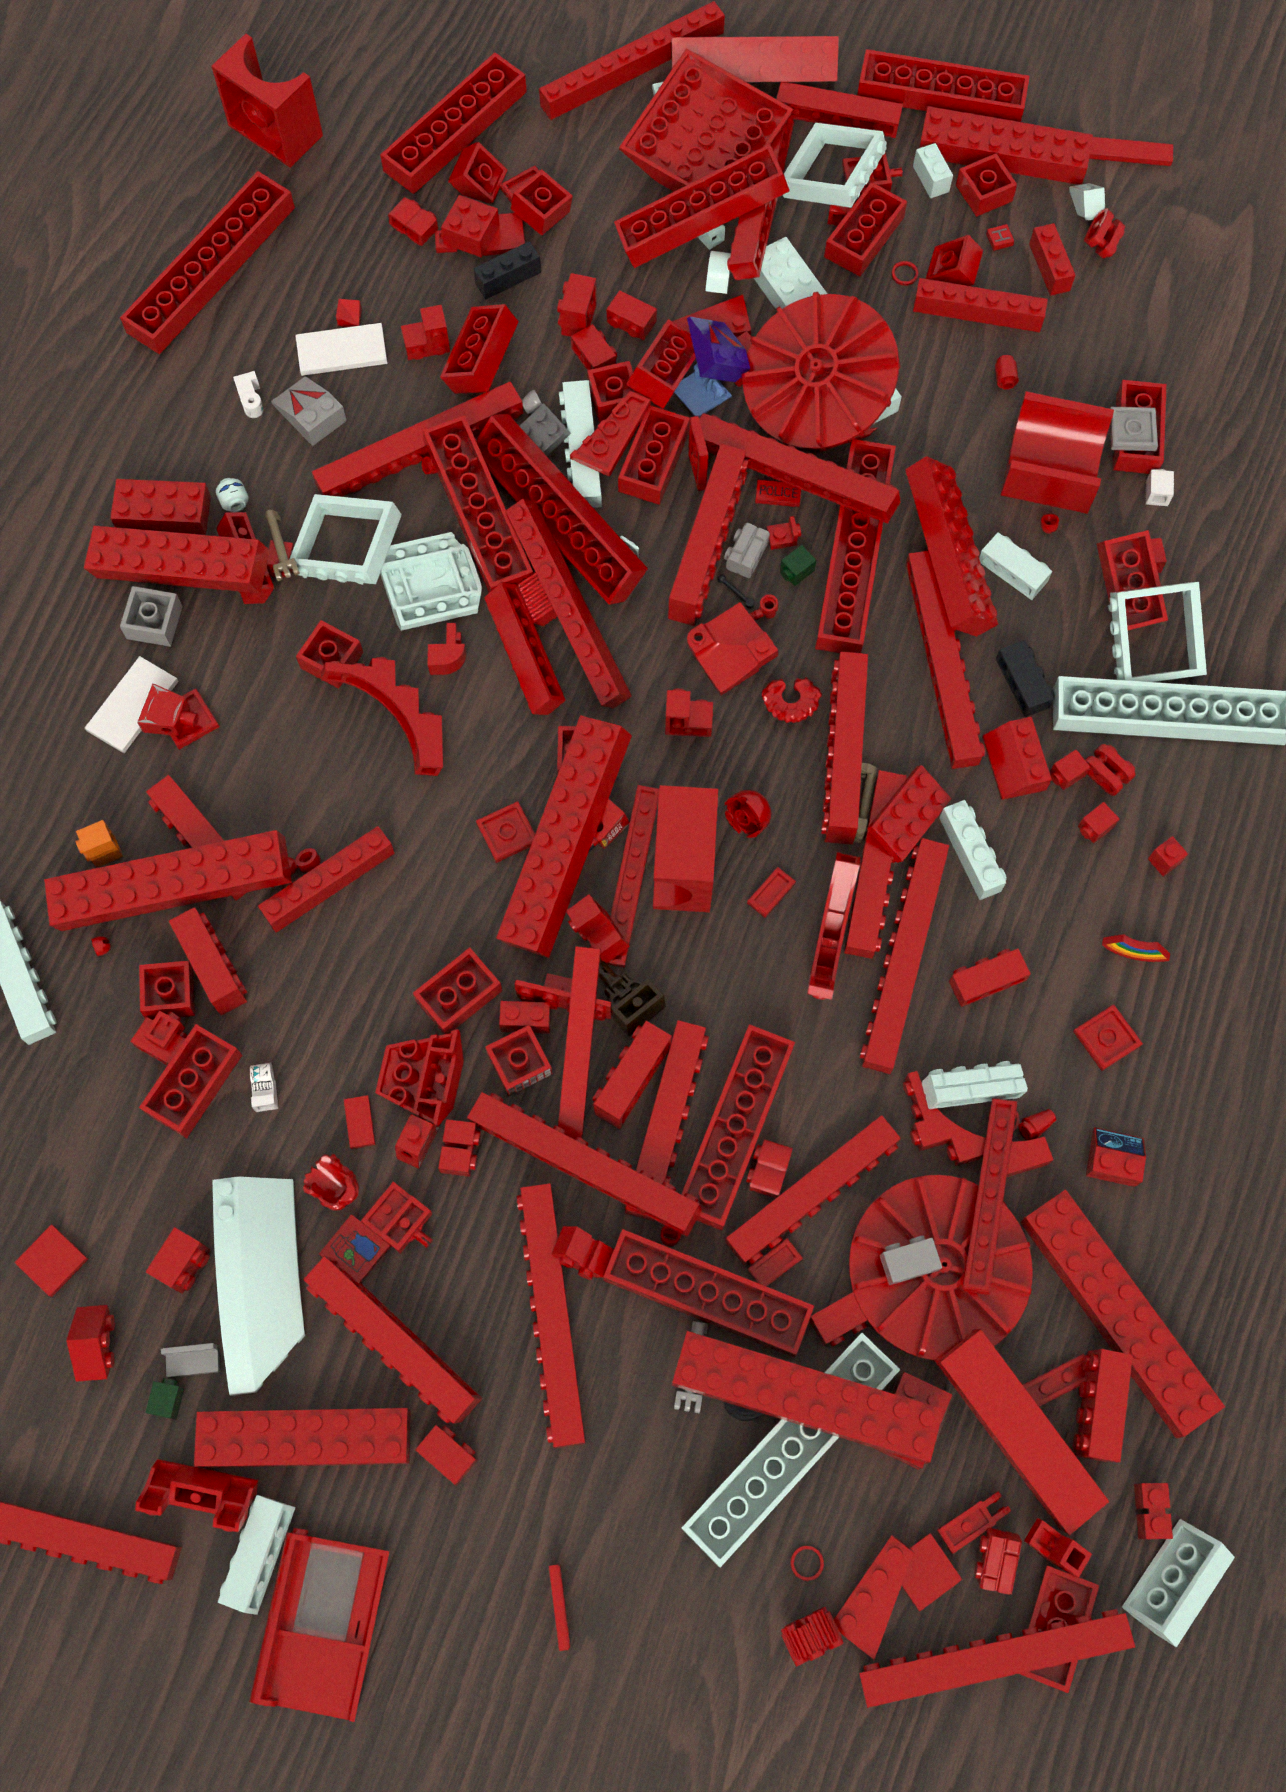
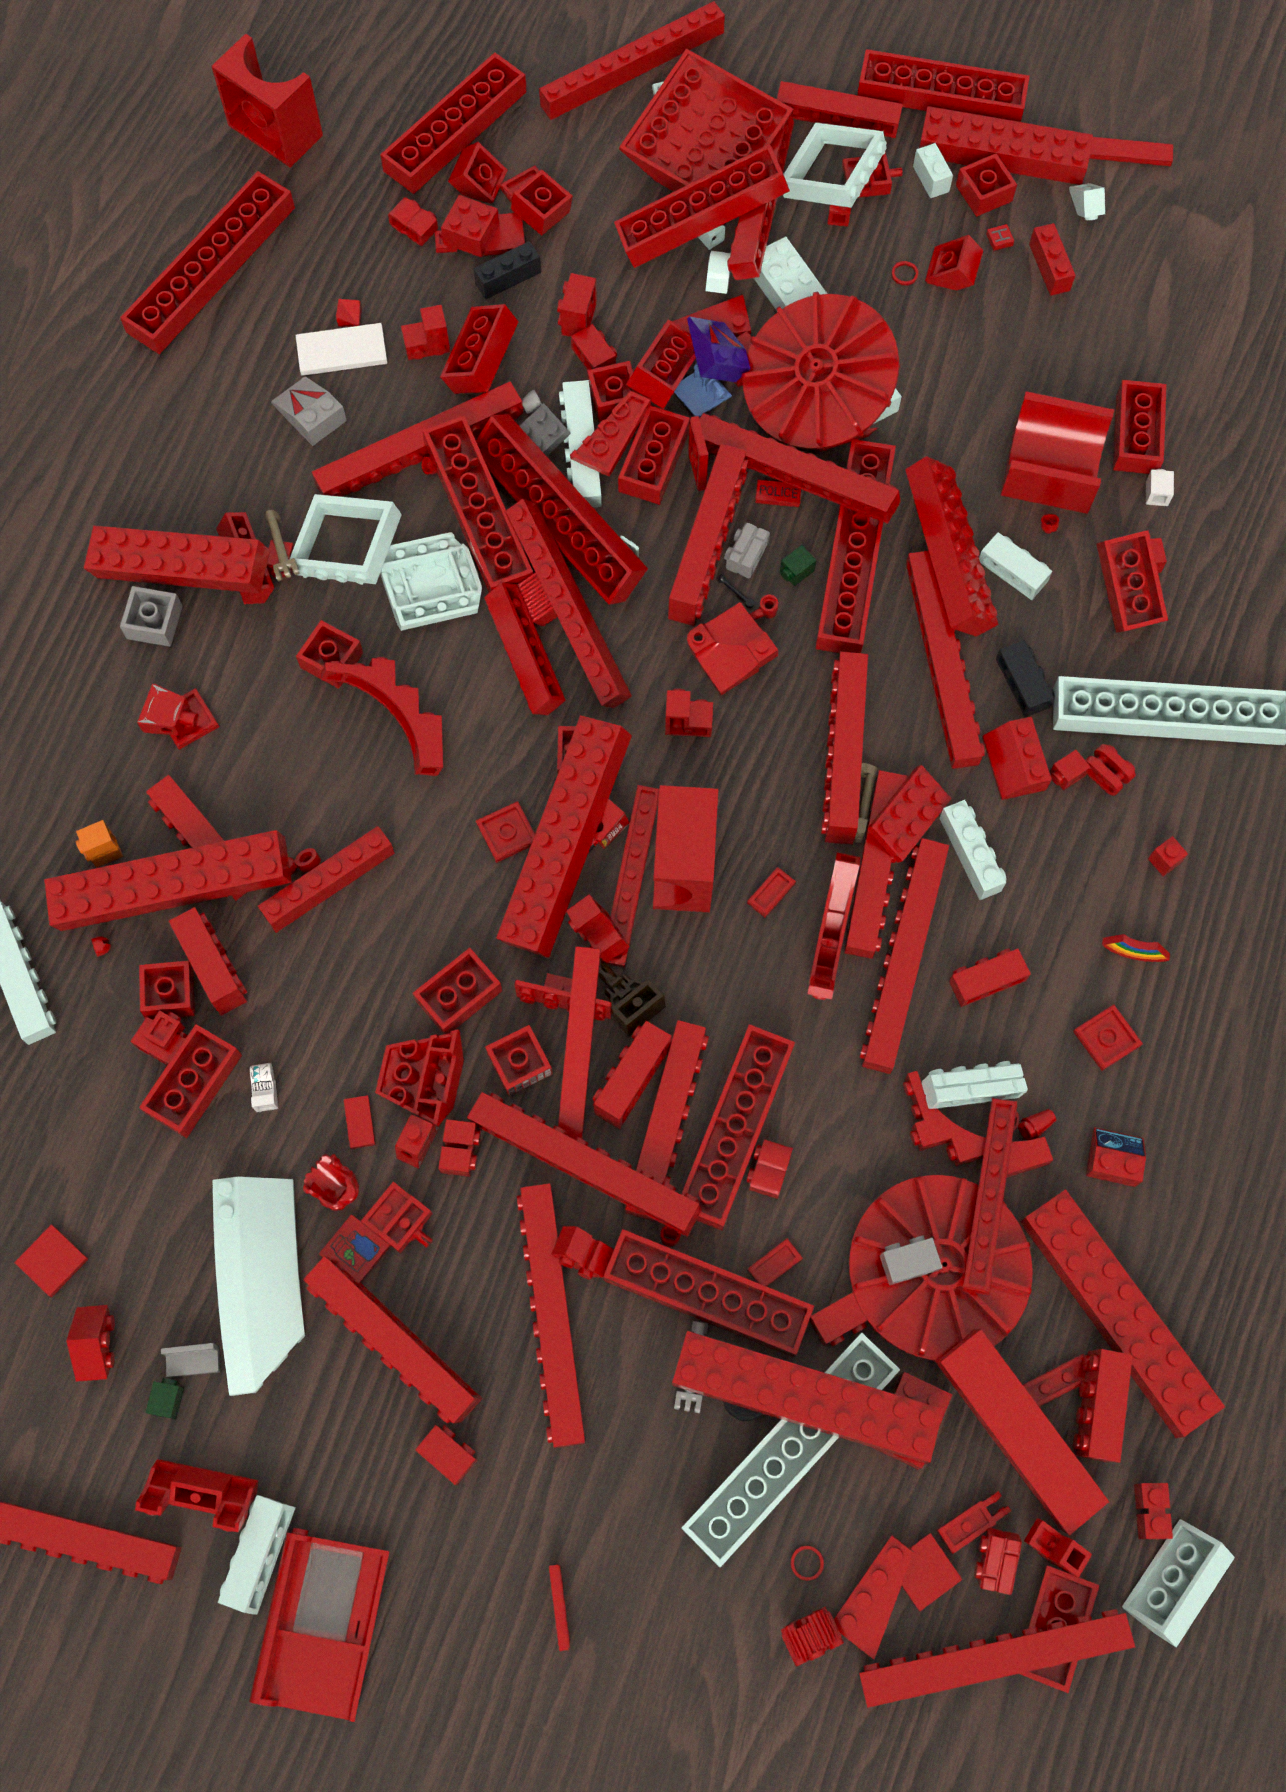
(120, 712): white tile -> none
(161, 506): red brick -> none
(179, 1261): red brick -> none
(232, 495): light aqua head -> none
(250, 400): white leg -> none
(302, 1437): red brick -> none
(447, 657): red brick -> none
(517, 1015): red brick -> none
(631, 315): red brick -> none
(748, 812): red cylinder -> none
(767, 57): brick -> none
(784, 534): red bracket -> none
(791, 711): red piece -> none
(812, 1190): red brick -> none
(865, 229): red brick -> none
(980, 305): red brick -> none
(1006, 372): red brick -> none
(1098, 822): red brick -> none
(1104, 233): red brick -> none
(1133, 429): light grey tile -> none
(1193, 625): light aqua window -> none

